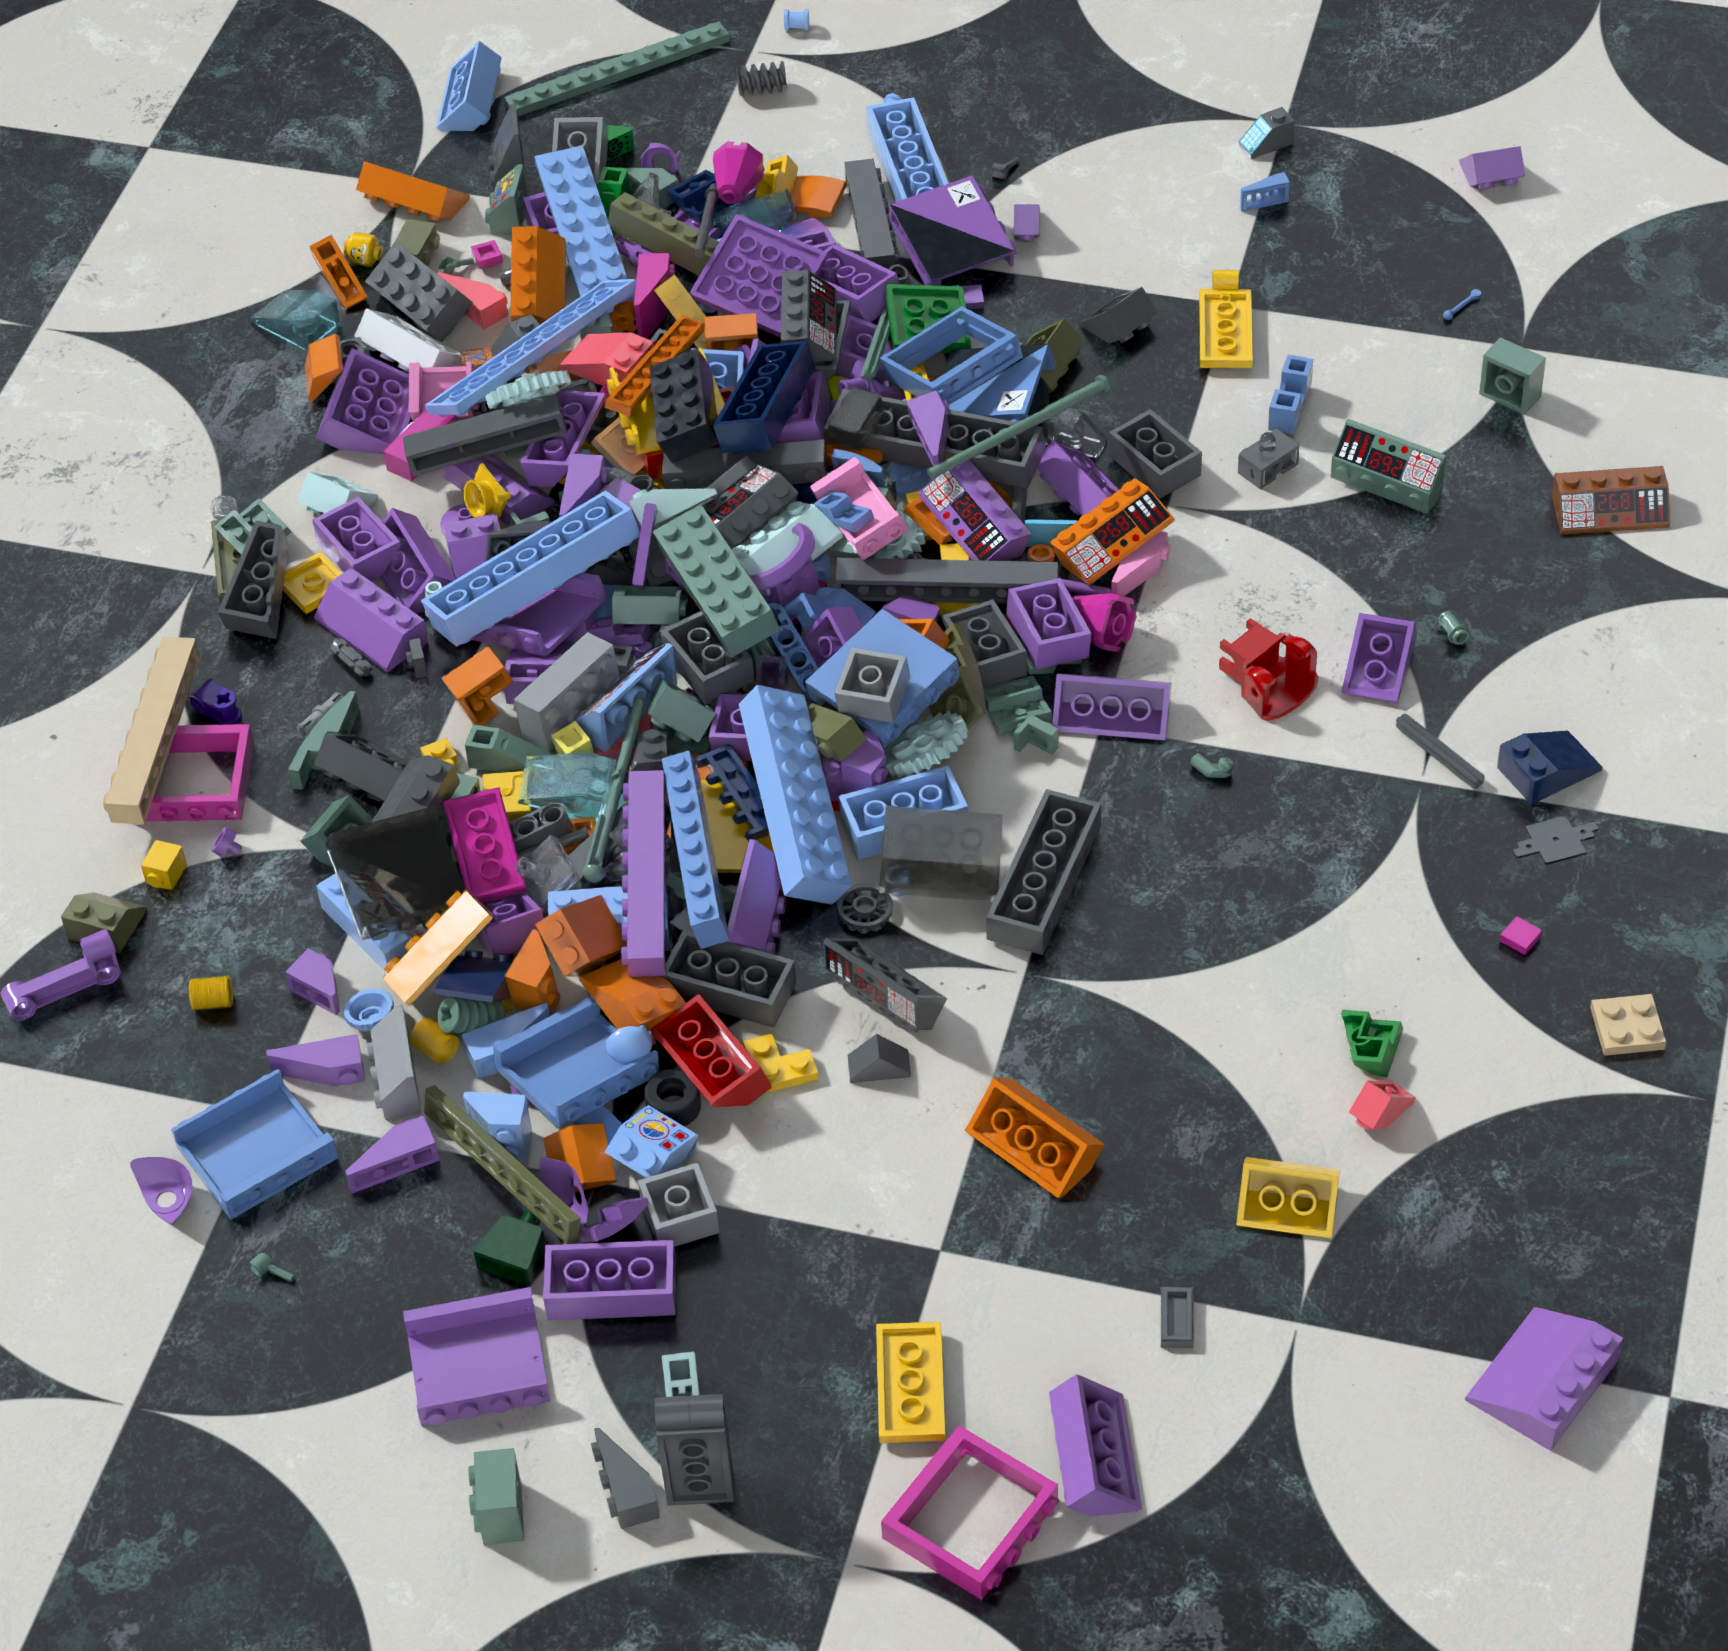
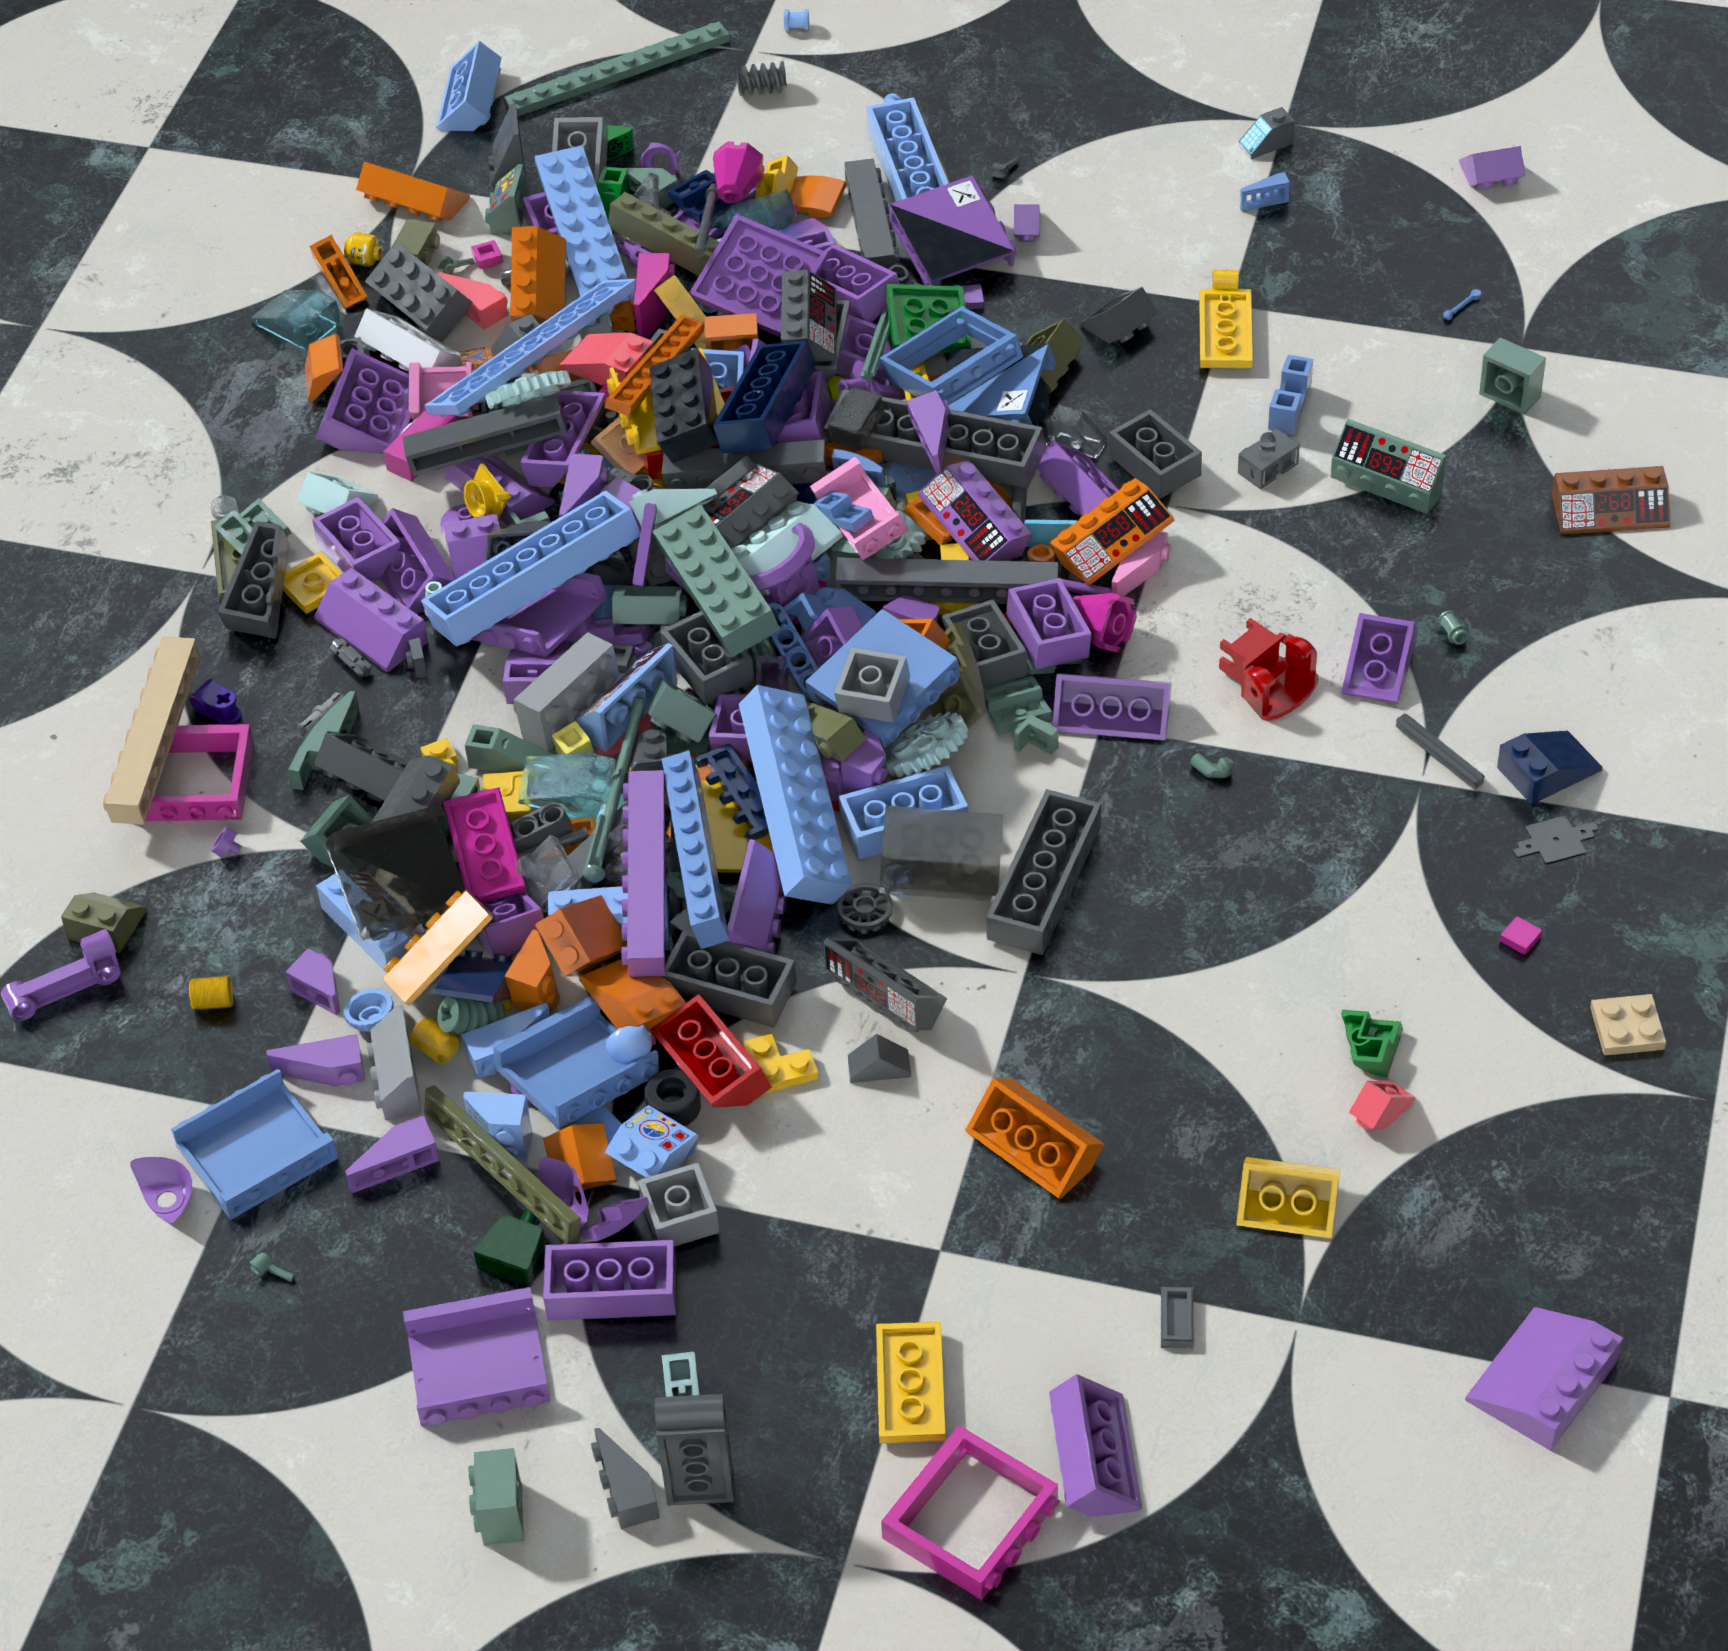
(163, 865): yellow brick -> none
(475, 685): orange brick -> none
(1101, 384): sand green bar -> none

